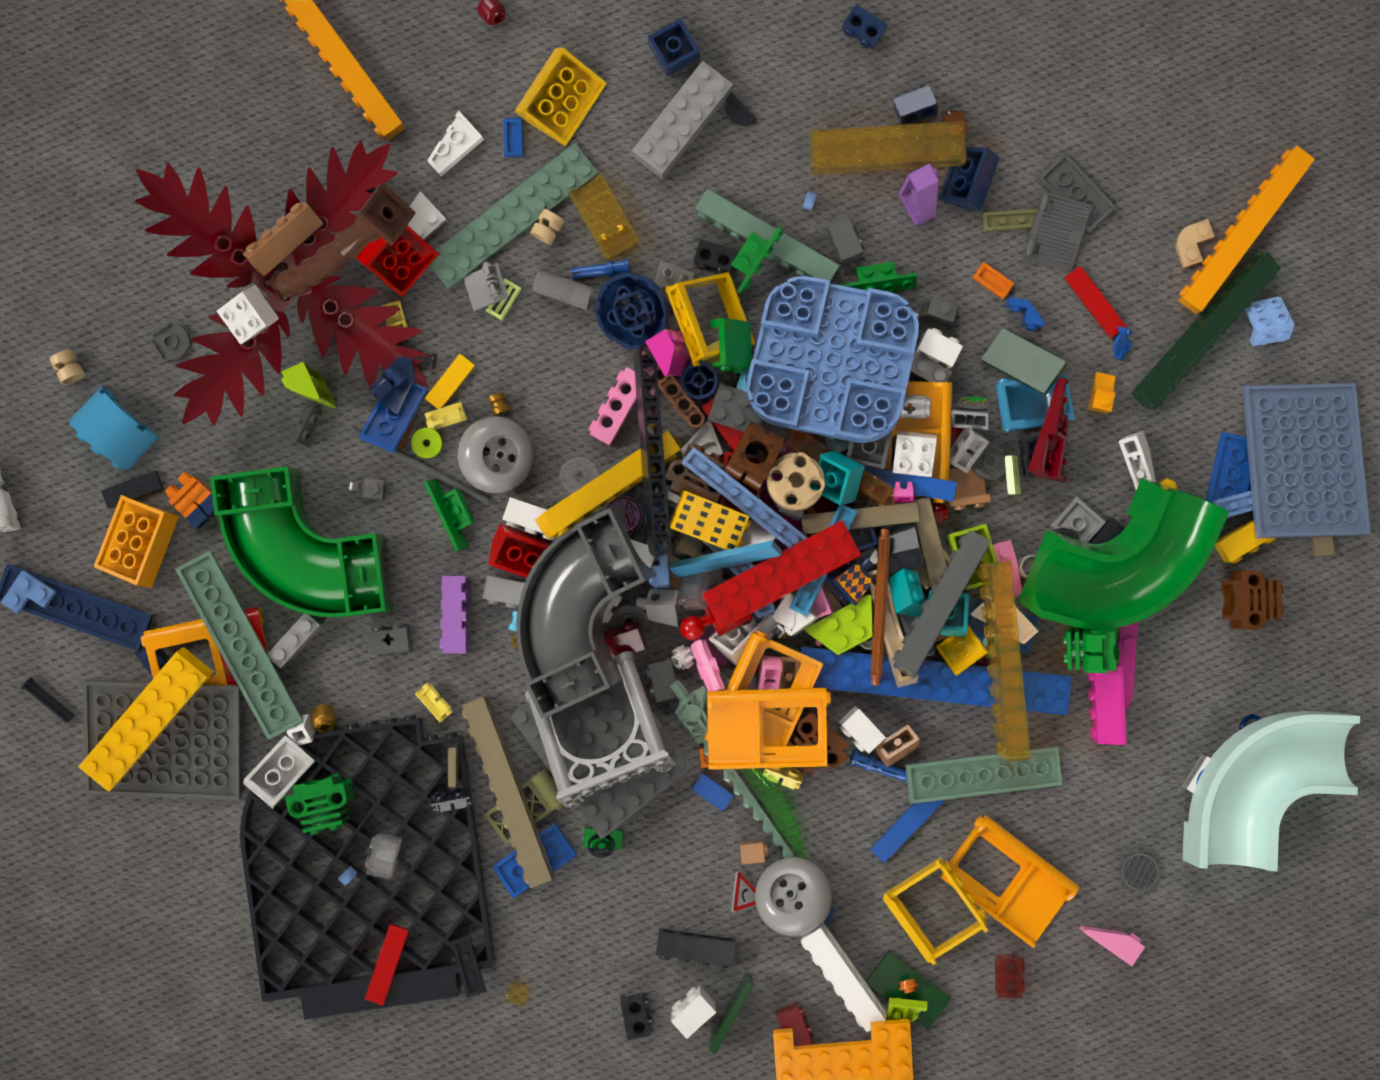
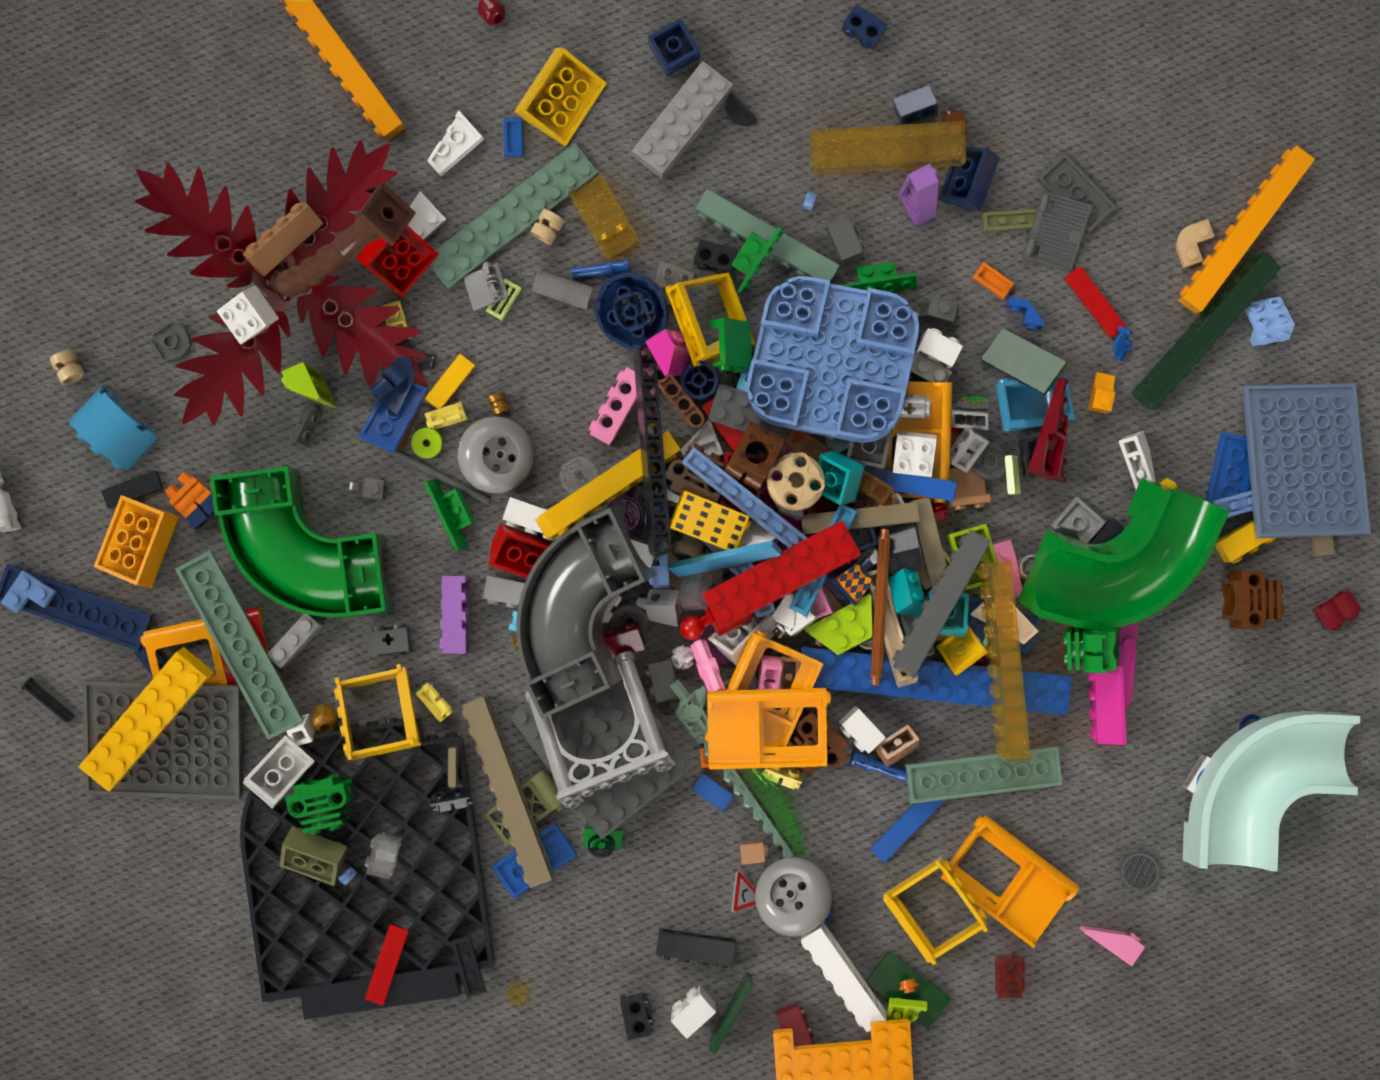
(312, 855): none -> olive slope
(407, 707): none -> yellow window
(903, 495): dark pink tile -> none
(1337, 610): none -> dark red brick

